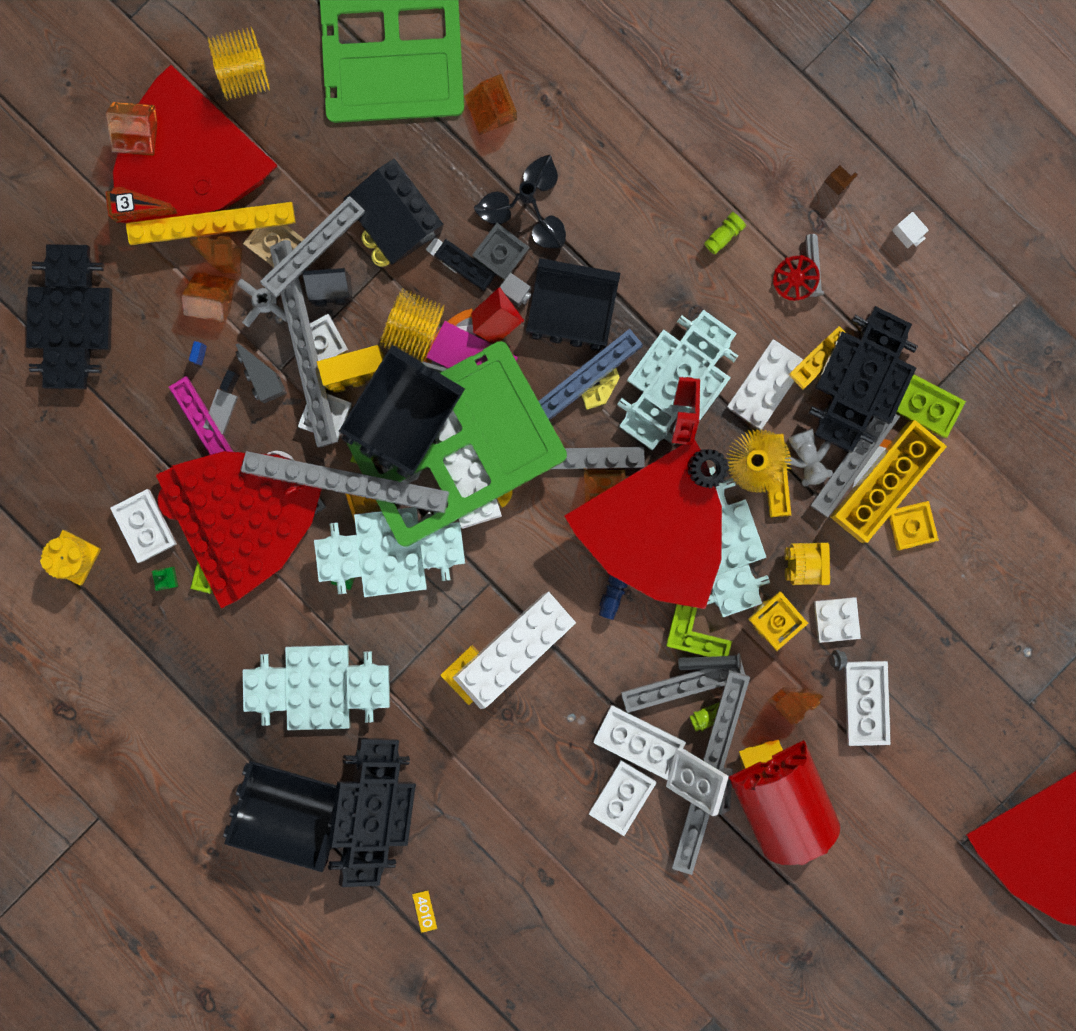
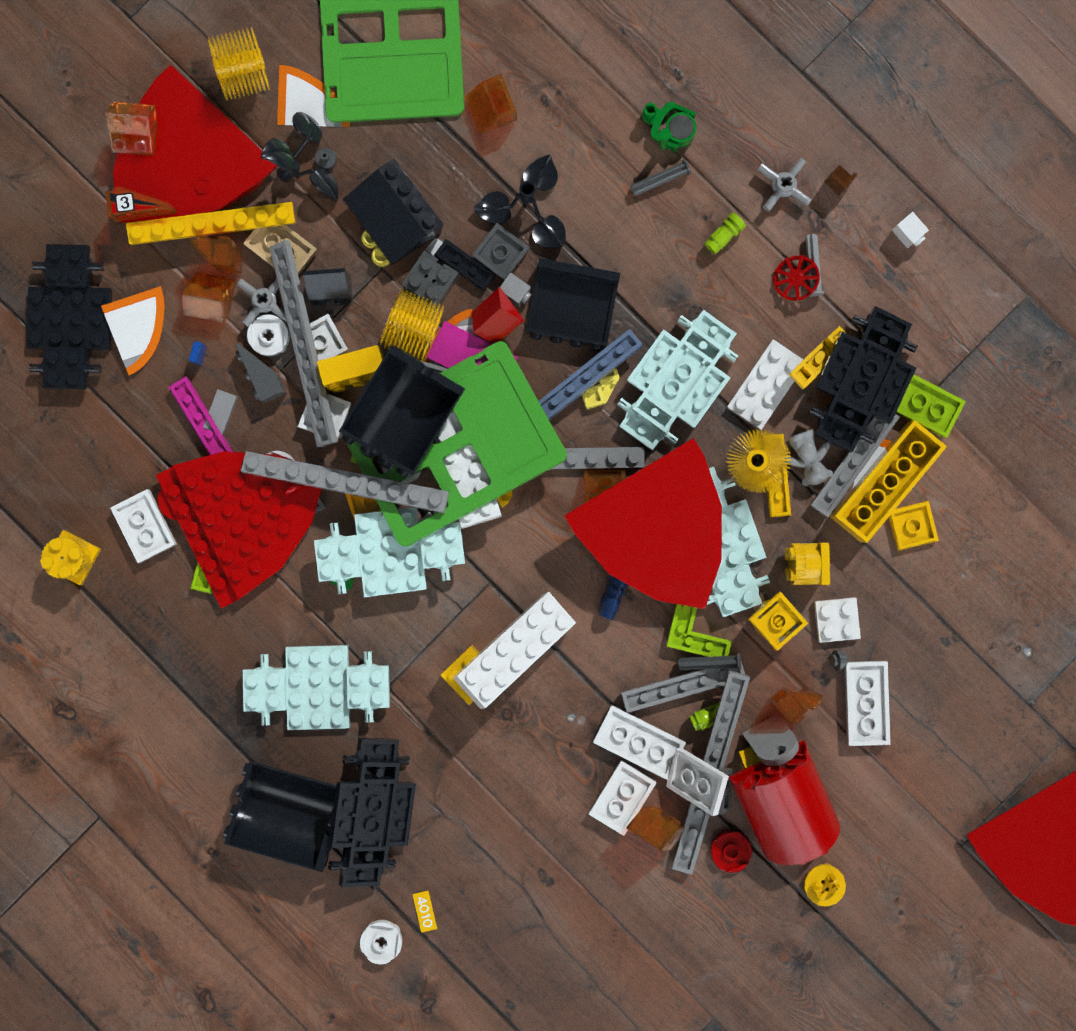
(136, 326): none -> sticker
(165, 578): green tile -> none
(229, 381): black tile -> none
(260, 327): none -> white plate
(279, 154): none -> black plant
(304, 94): none -> white sticker
(312, 247): light grey plate -> none
(326, 158): none -> dark grey tile
(371, 948): none -> white plate
(430, 279): none -> dark grey piece
(656, 828): none -> clear orange slope
(660, 178): none -> dark grey axle
(679, 127): none -> green piece
(686, 424): red panel -> none
(719, 474): black tyre -> none
(730, 851): none -> red tile
(771, 739): none -> light grey tile
(779, 190): none -> light grey bar
(832, 879): none -> yellow plate

